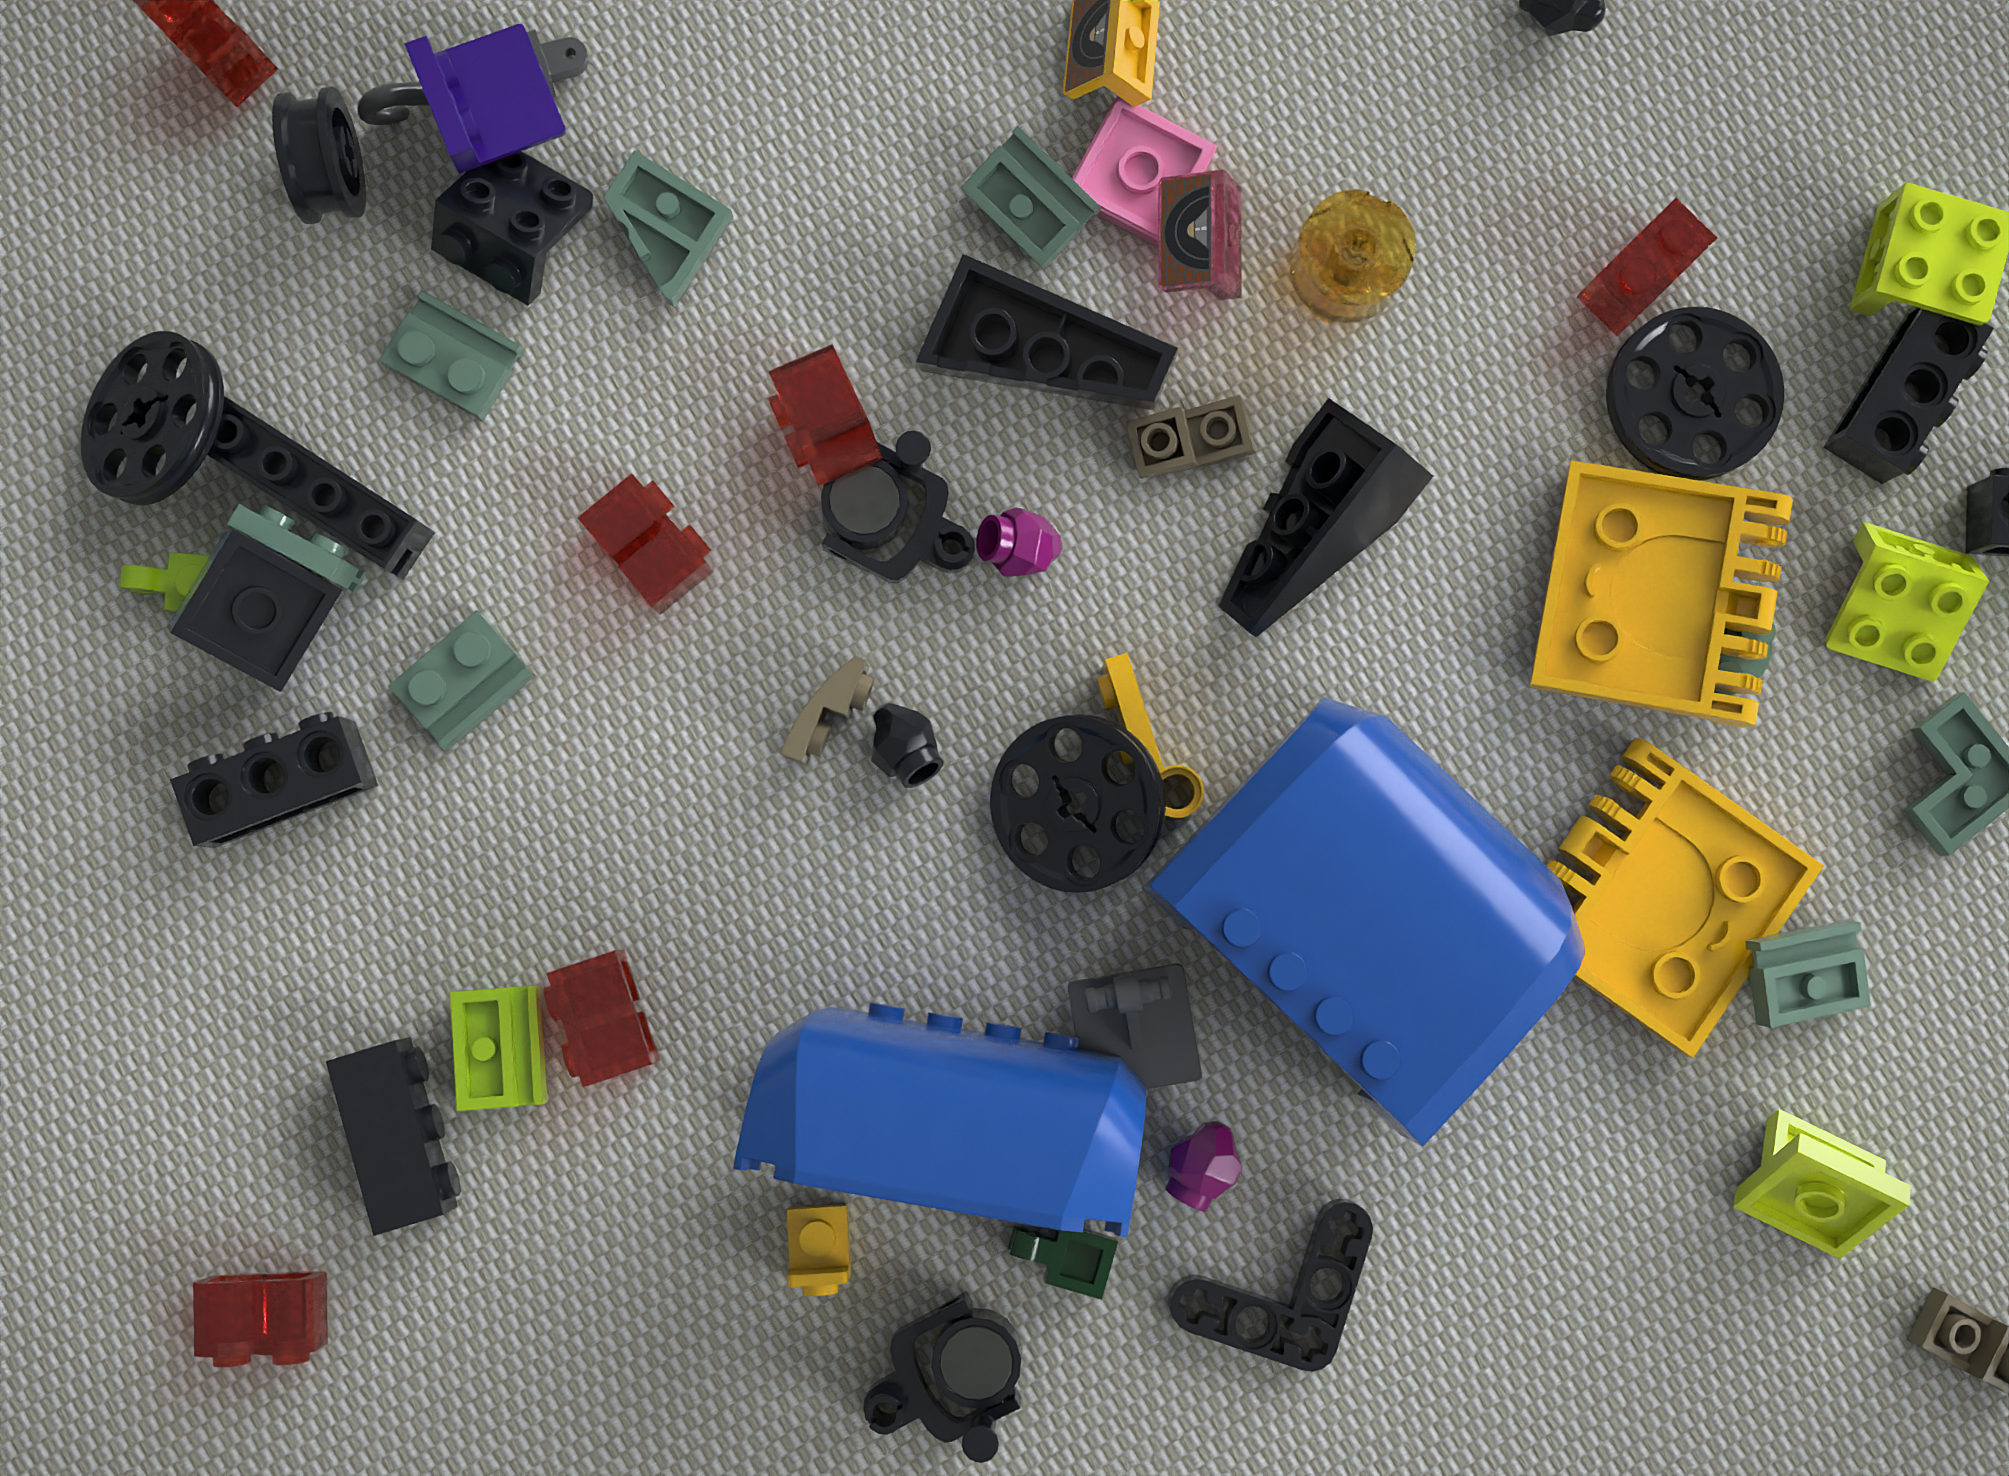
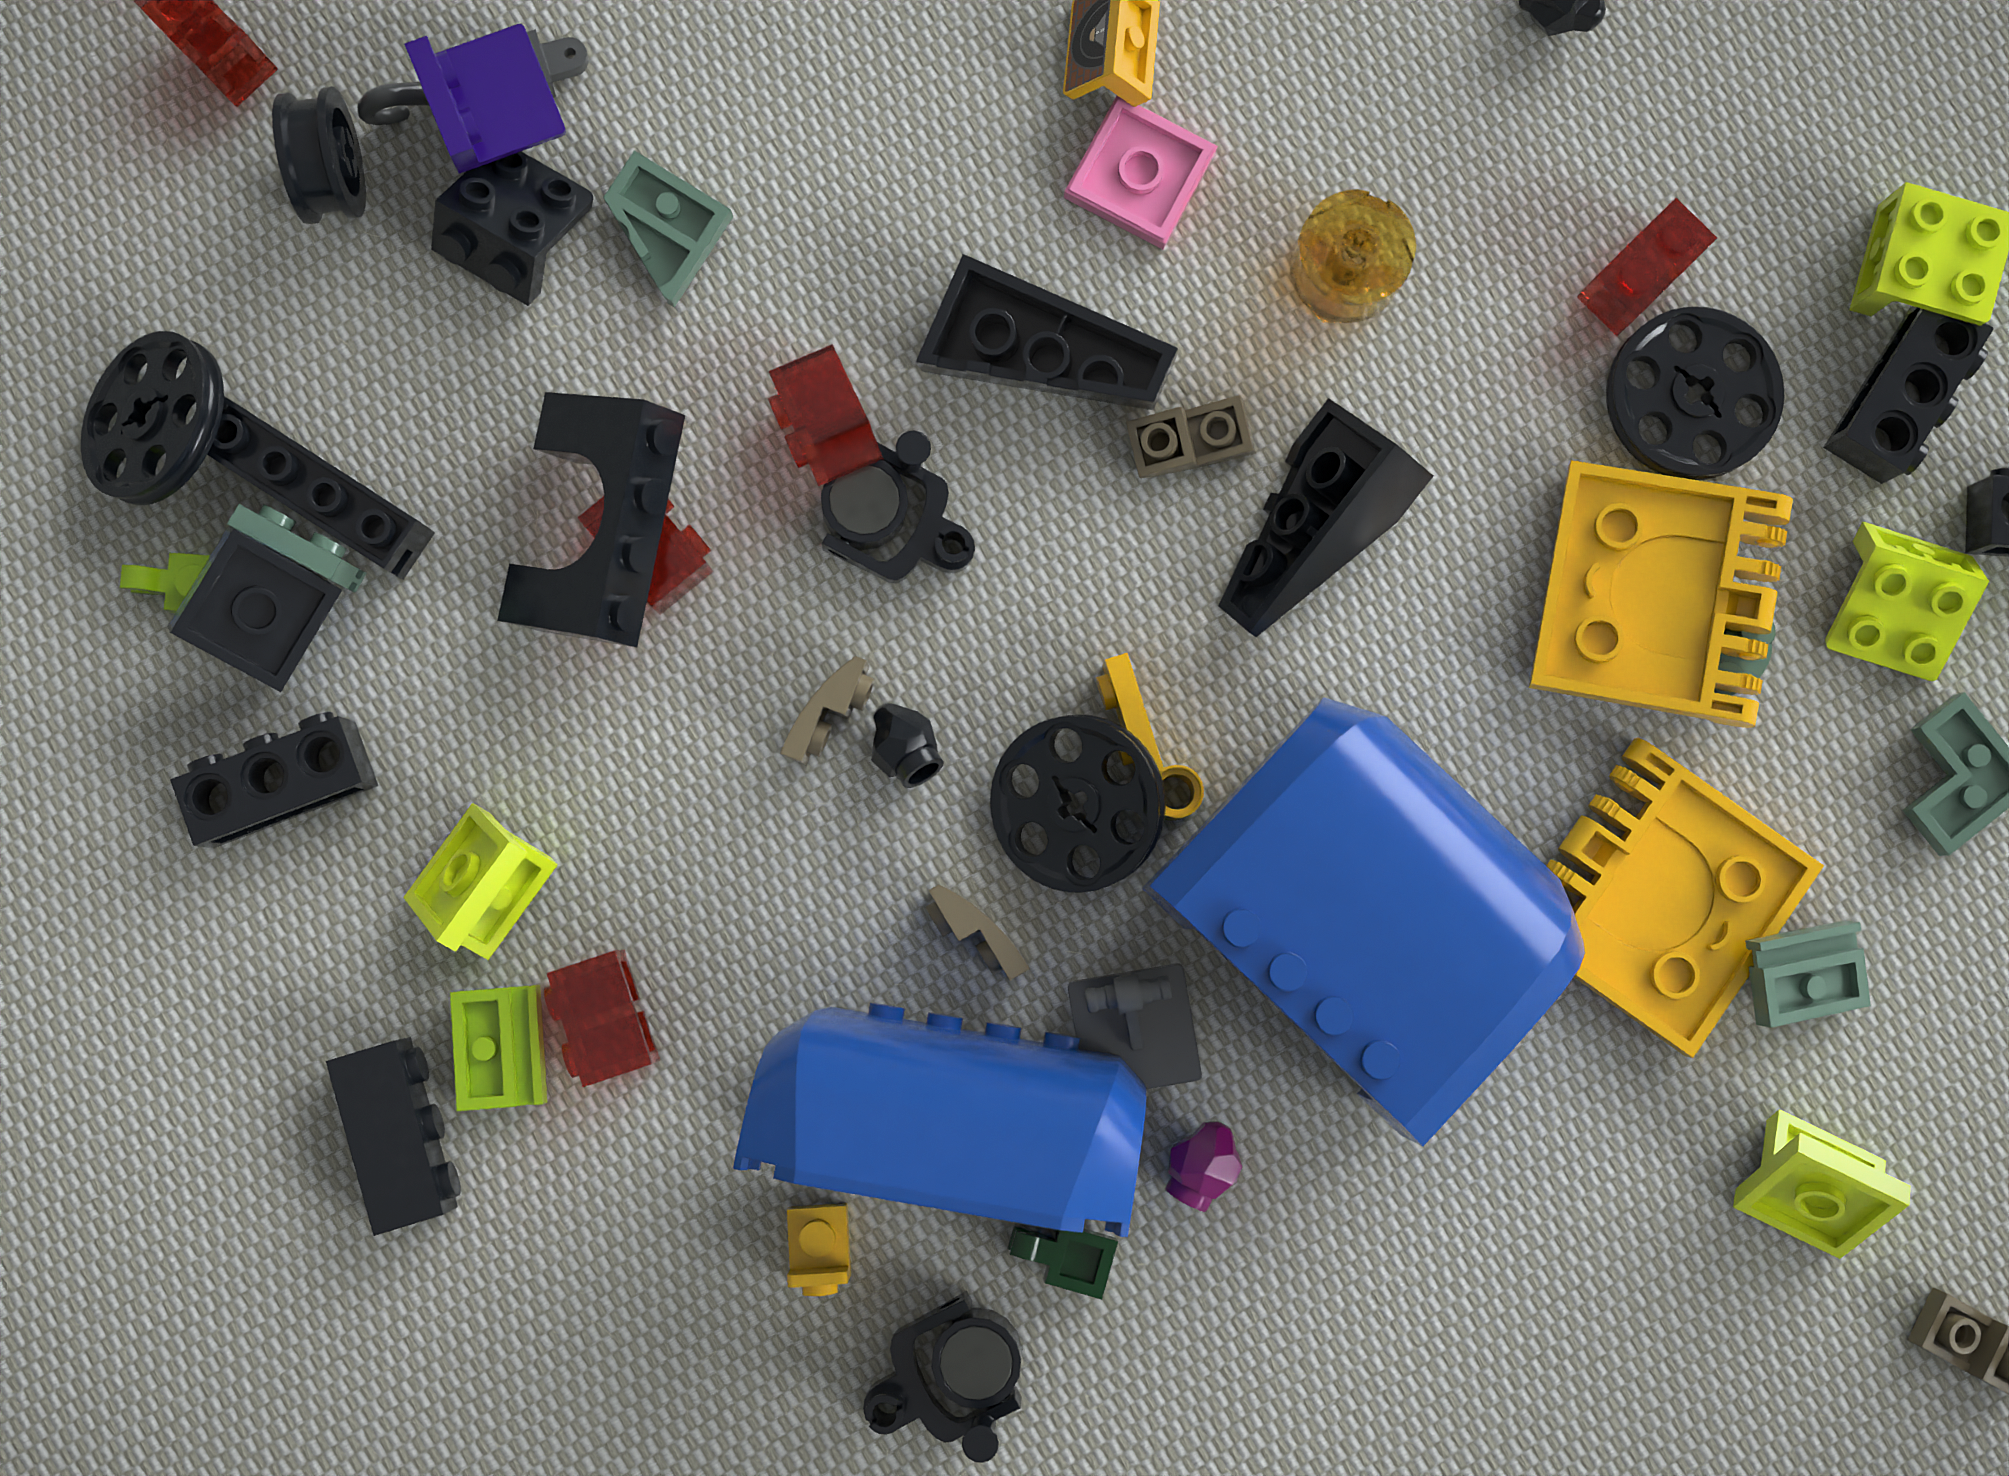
(260, 1316): clear red brick -> none
(451, 355): sand green plate -> none
(462, 680): sand green plate -> none
(478, 884): none -> neon yellow bracket
(609, 585): none -> black arch
(957, 915): none -> dark tan slope
(1018, 542): magenta rock -> none
(1031, 198): sand green plate -> none
(1200, 234): panel -> none
(1304, 1308): black beam -> none

